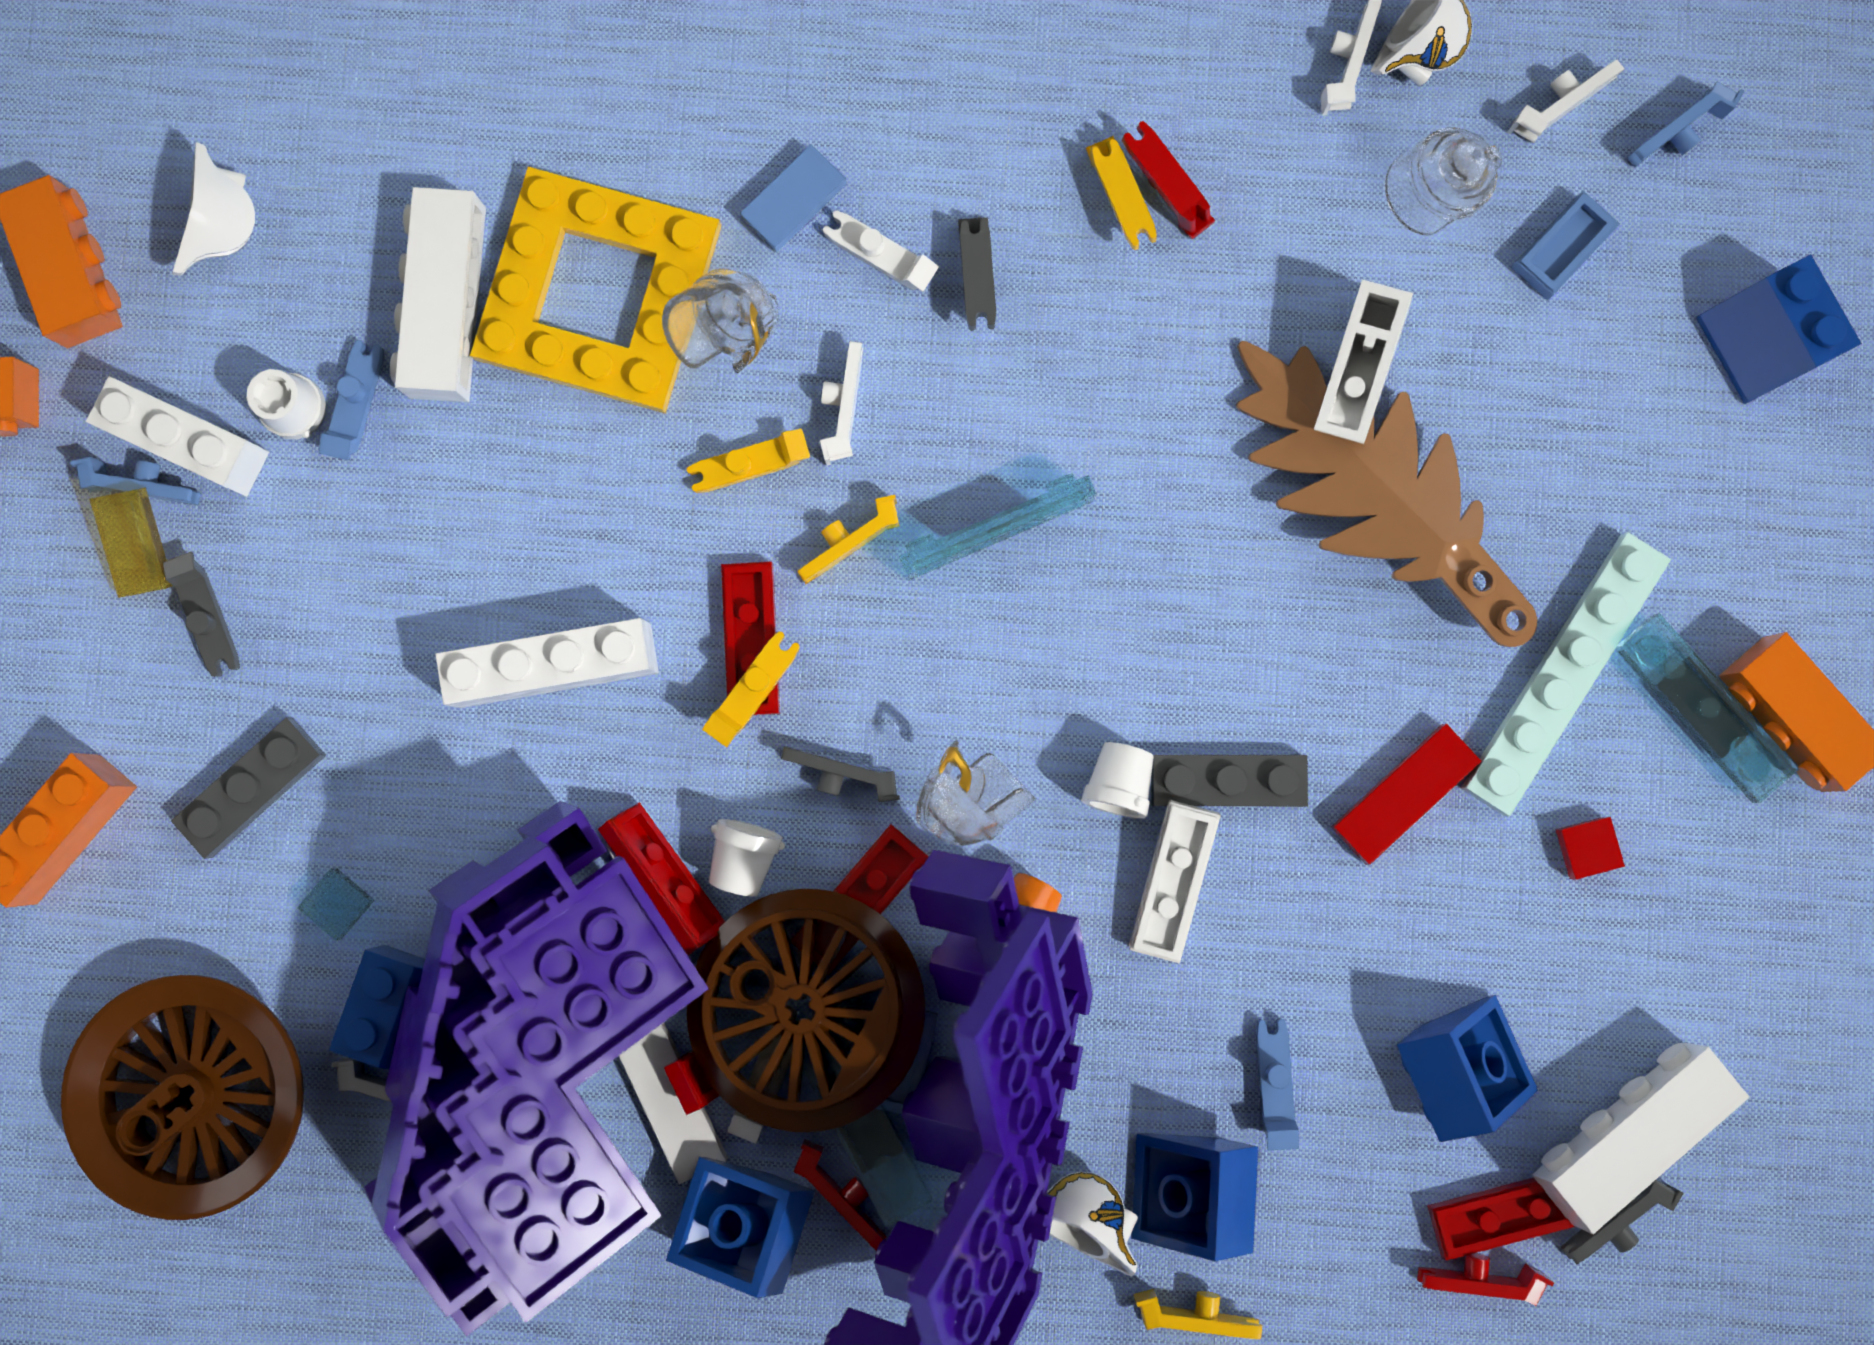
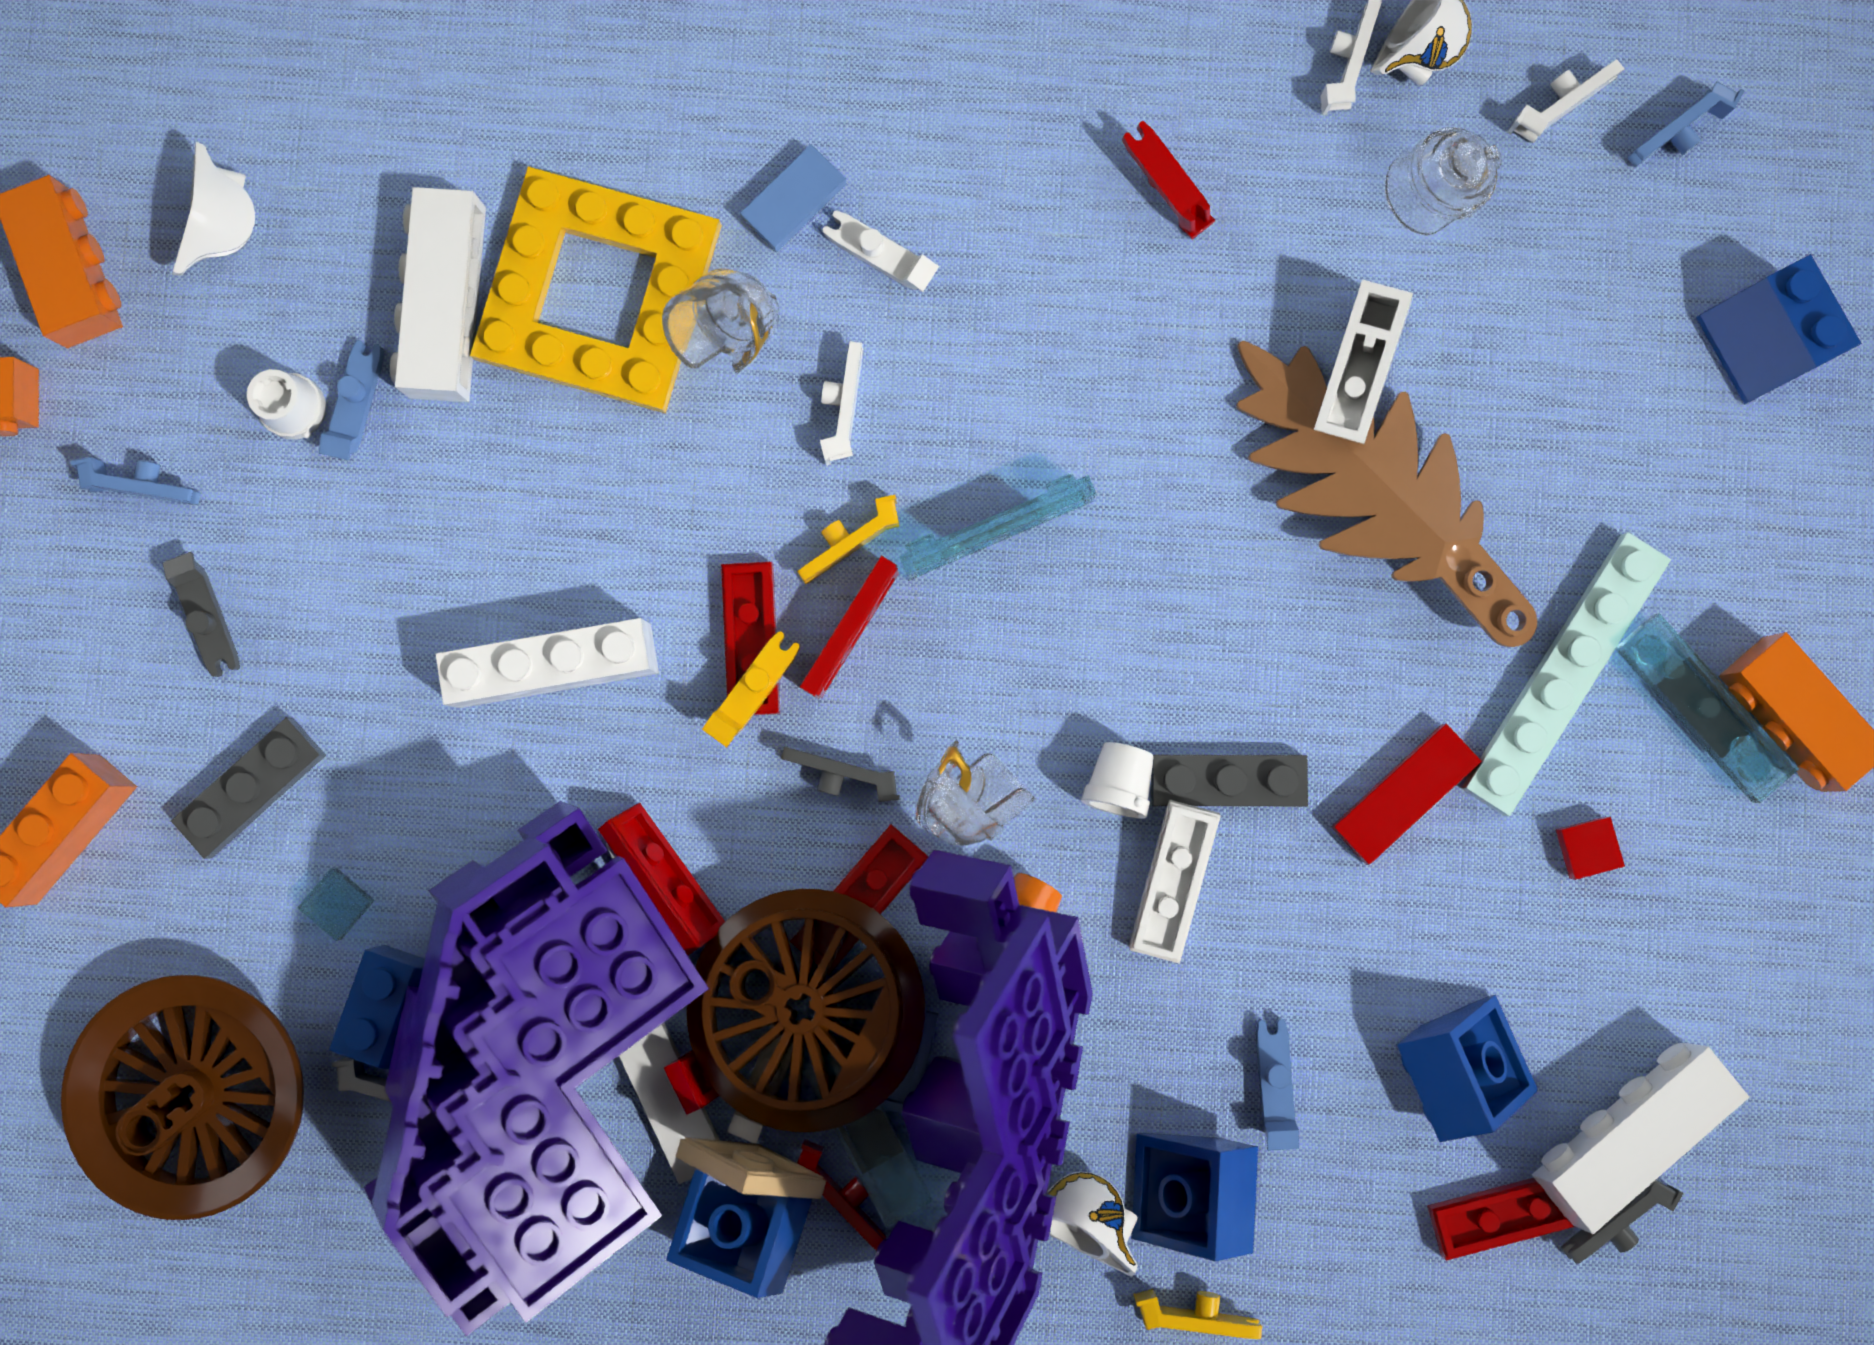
(131, 541): clear yellow tile -> none
(177, 436): white brick -> none
(742, 856): white piece -> none
(750, 461): yellow piece -> none
(750, 1168): none -> tan tile
(850, 628): none -> red tile
(977, 271): dark grey piece -> none
(1122, 190): yellow piece -> none
(1475, 1280): red piece -> none
(1565, 245): medium blue tile -> none

